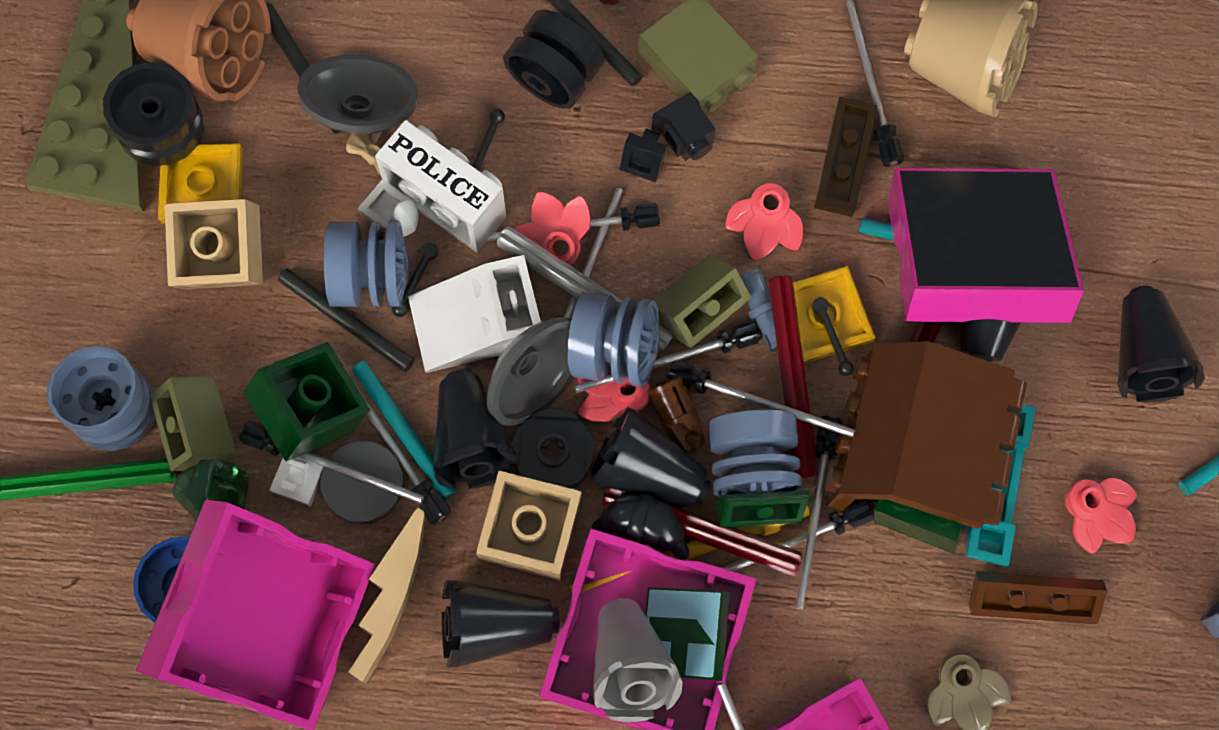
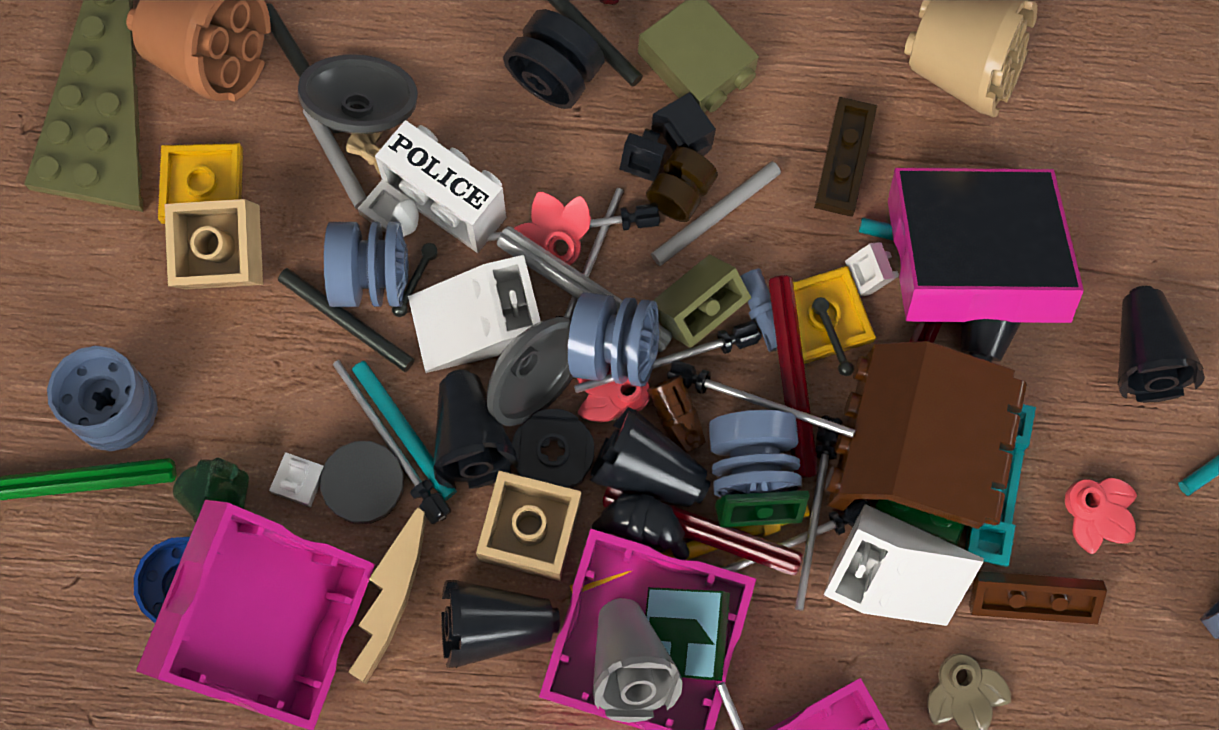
(153, 114): black wheel -> none
(191, 421): olive brick -> none
(257, 437): piece -> none
(306, 401): dark green brick -> none
(337, 161): none -> light grey bar
(496, 116): pearl dark grey hinge -> none
(684, 180): none -> dark brown wheel
(715, 213): none -> light grey bar
(763, 226): coral plate -> none
(871, 268): none -> white tile
(890, 147): piece -> none
(900, 571): none -> white slope

